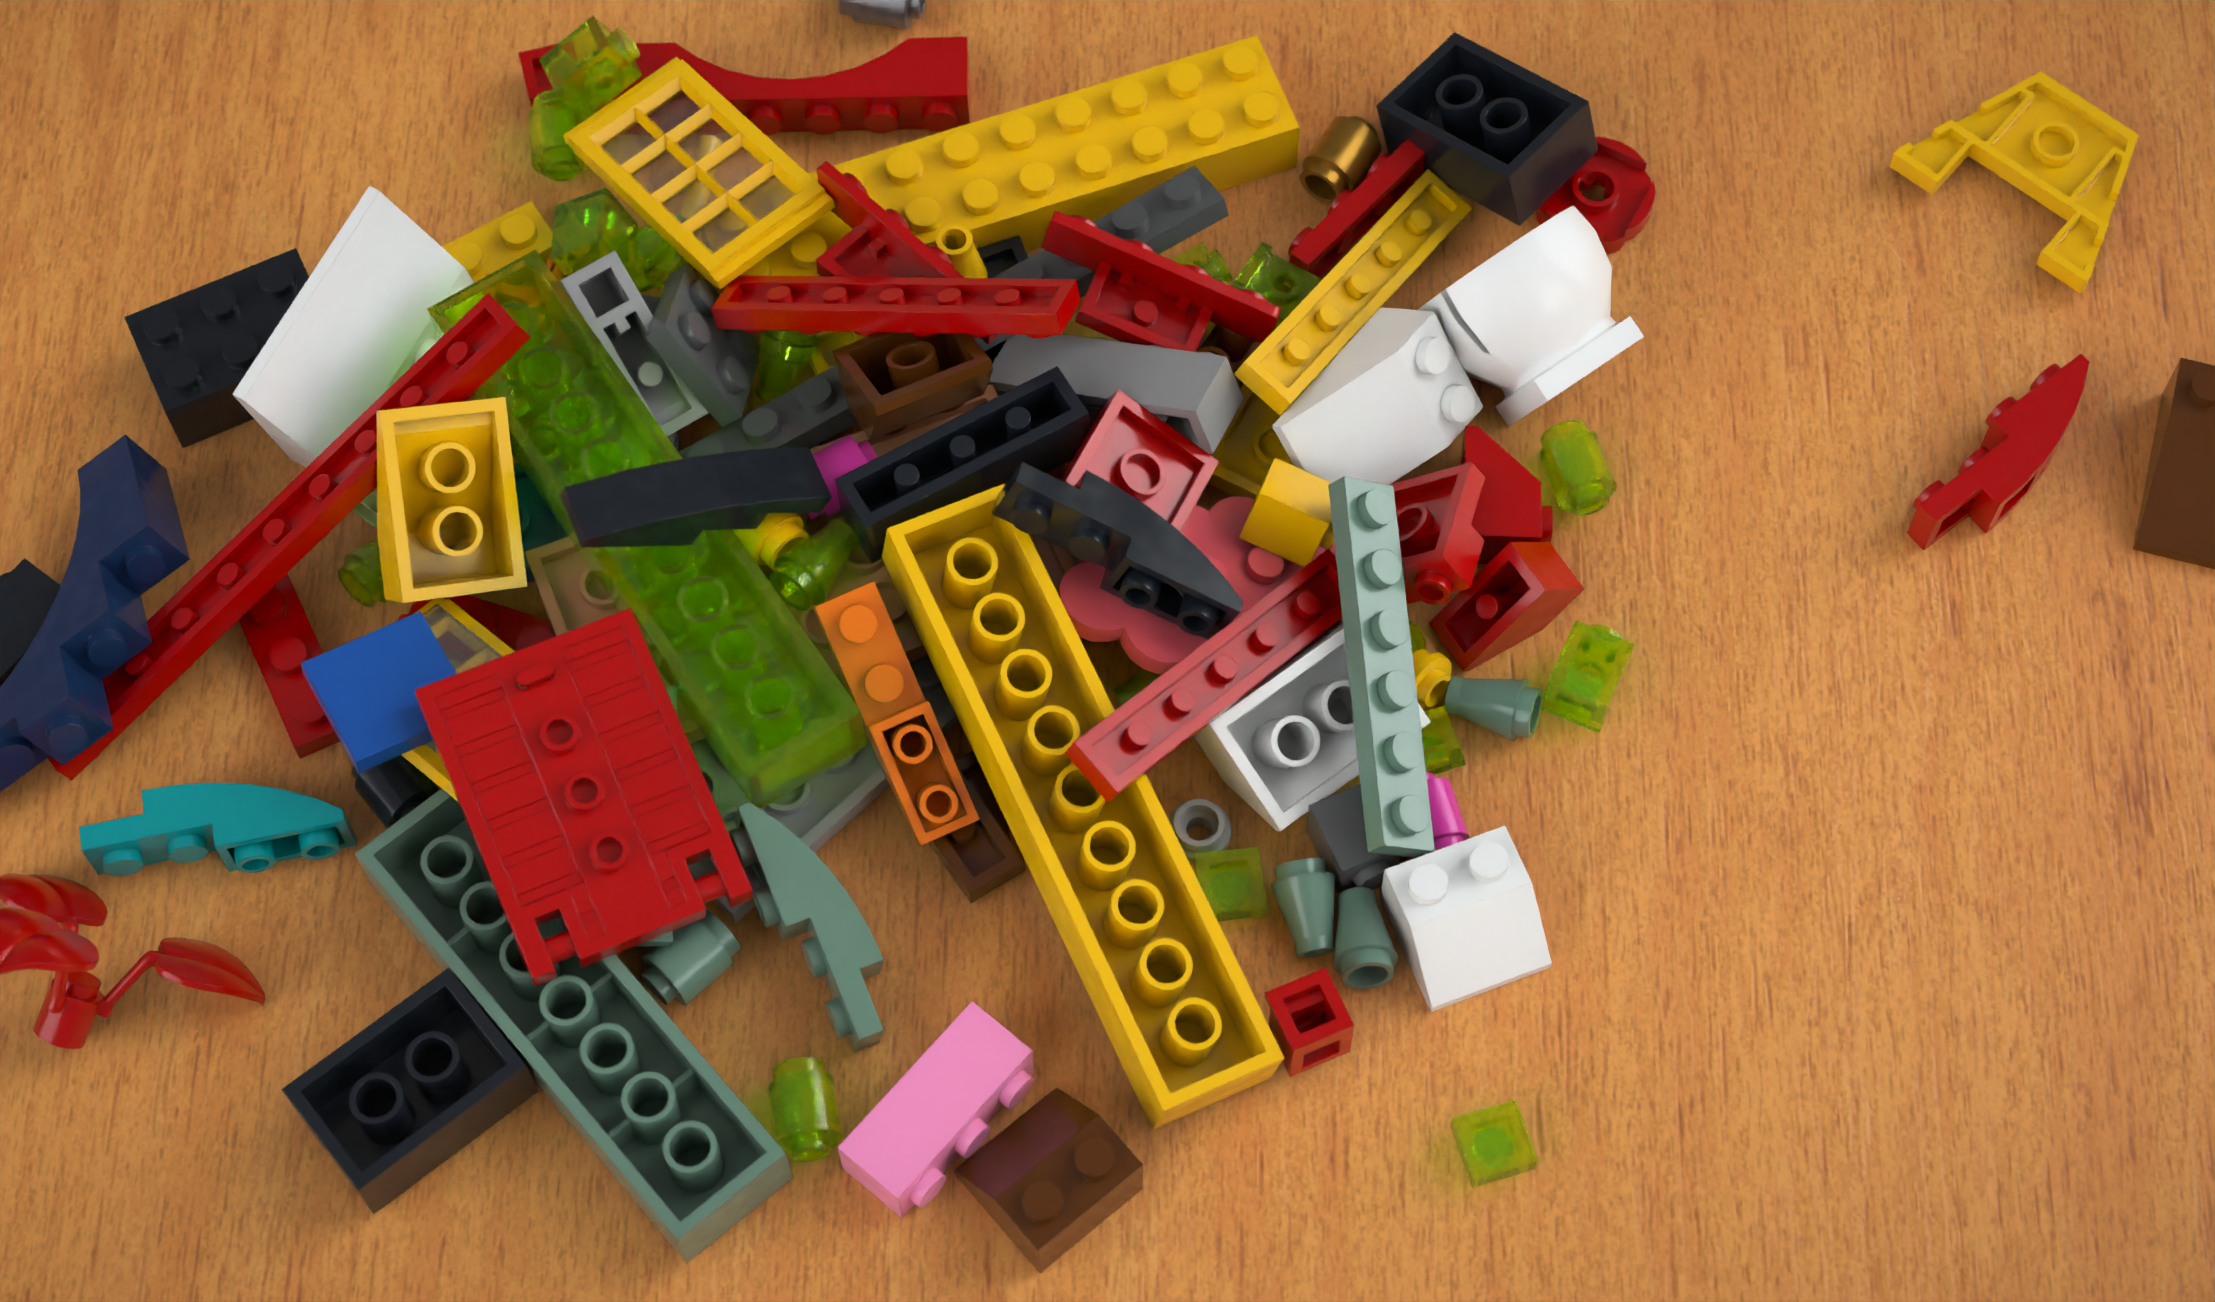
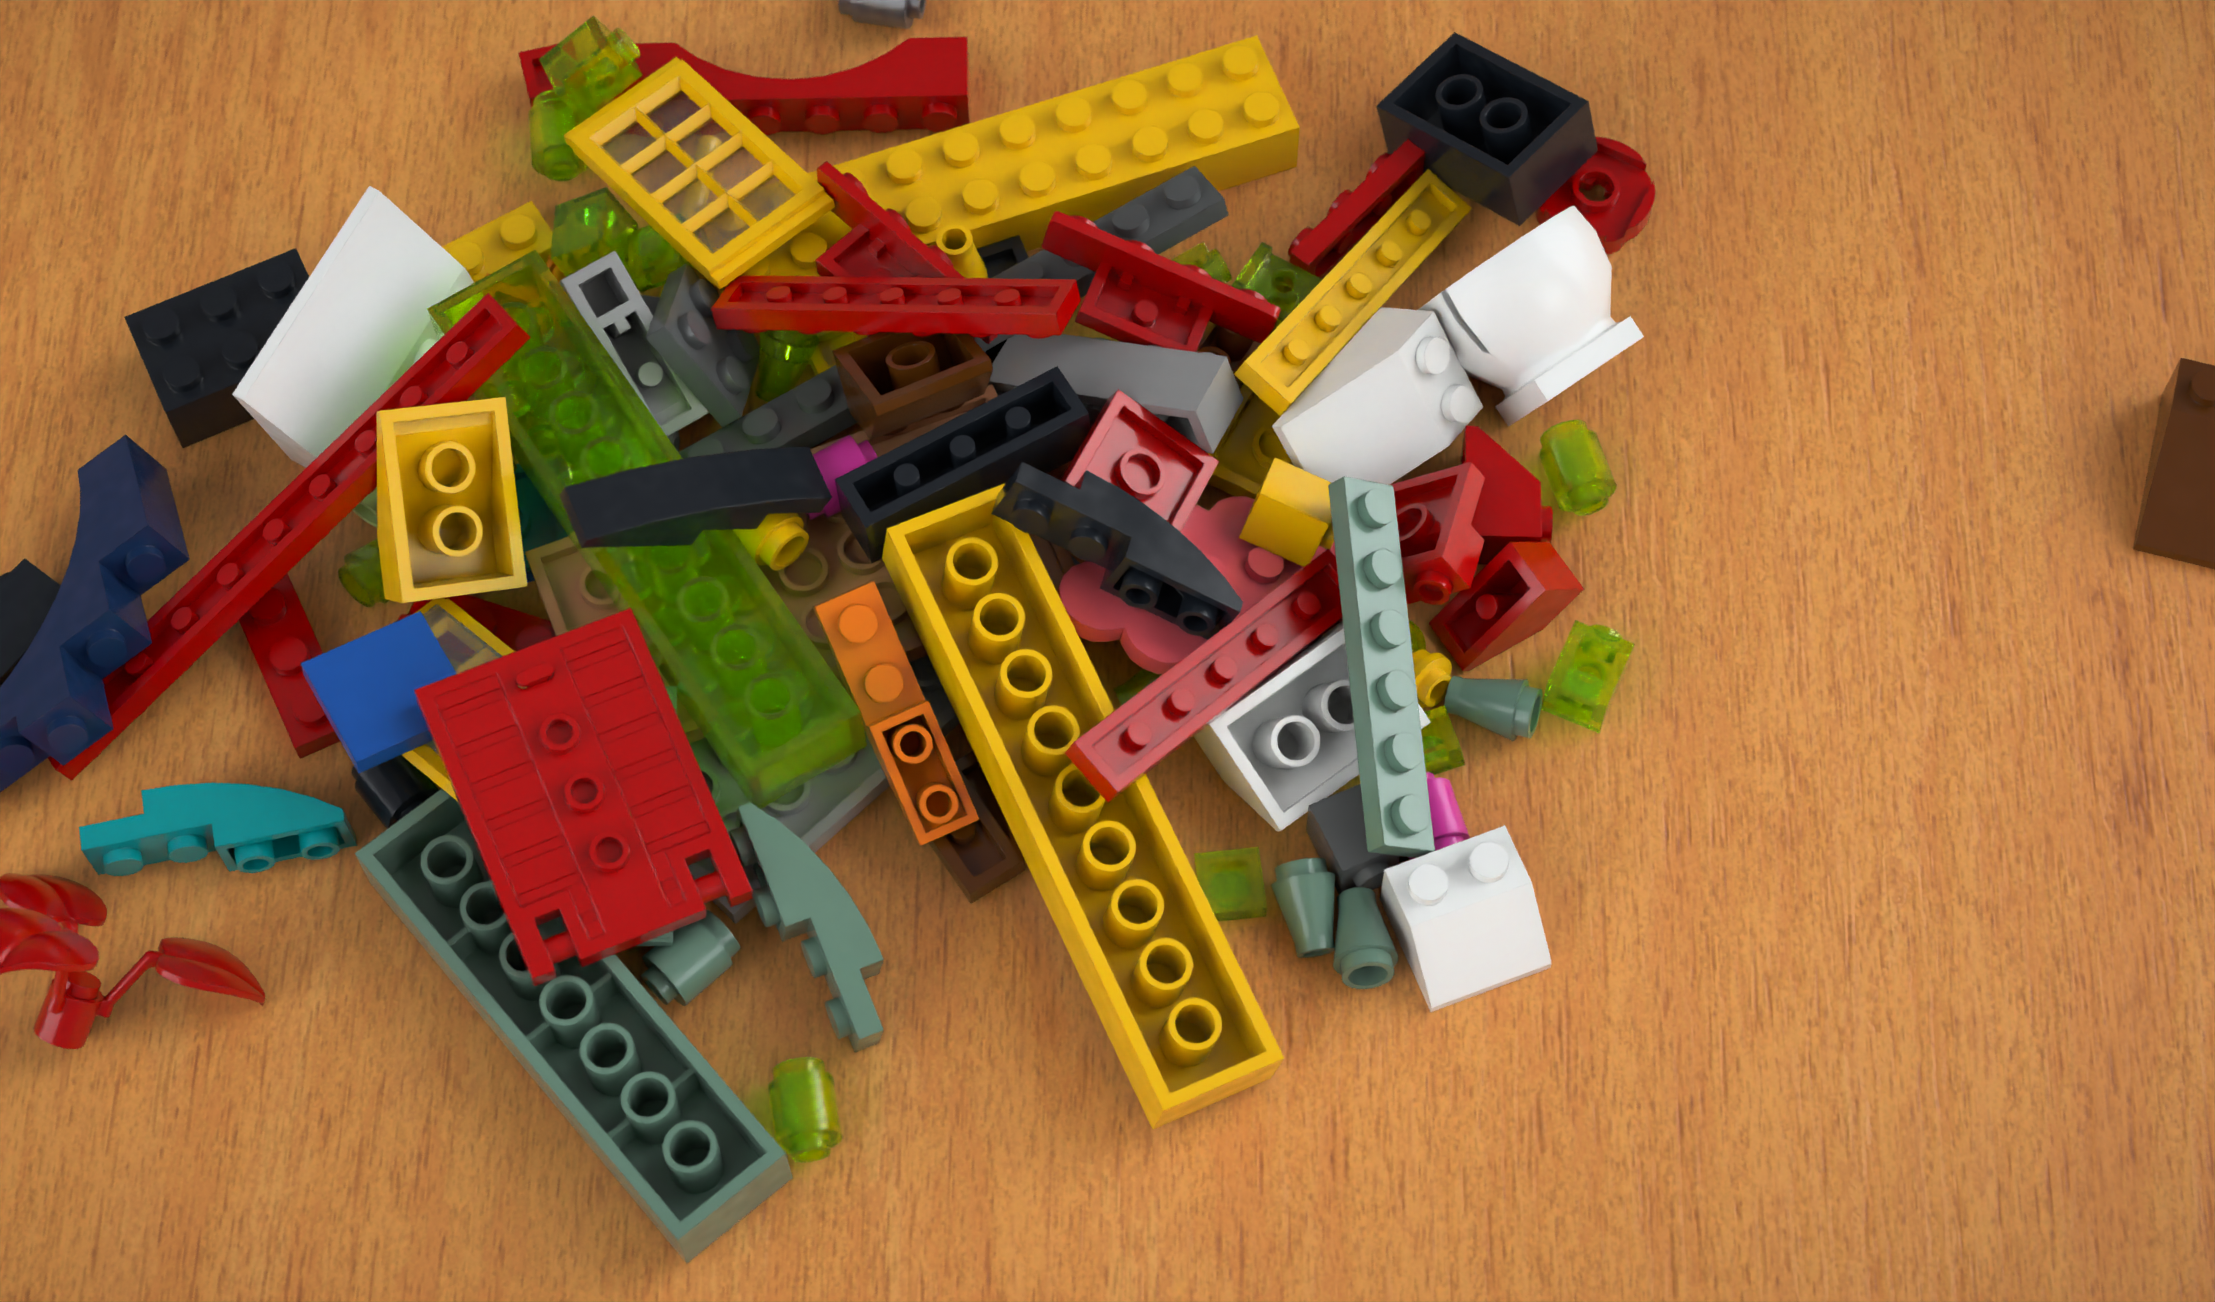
(411, 1090): black brick -> none
(811, 568): clear neon green cone -> none
(938, 1111): bright pink brick -> none
(1052, 1177): reddish brown slope -> none
(1201, 813): light grey plate -> none
(1309, 1021): red brick -> none
(1340, 158): pearl gold brick -> none
(1493, 1143): clear neon green plate -> none
(2010, 459): red slope -> none
(2048, 148): yellow wing -> none

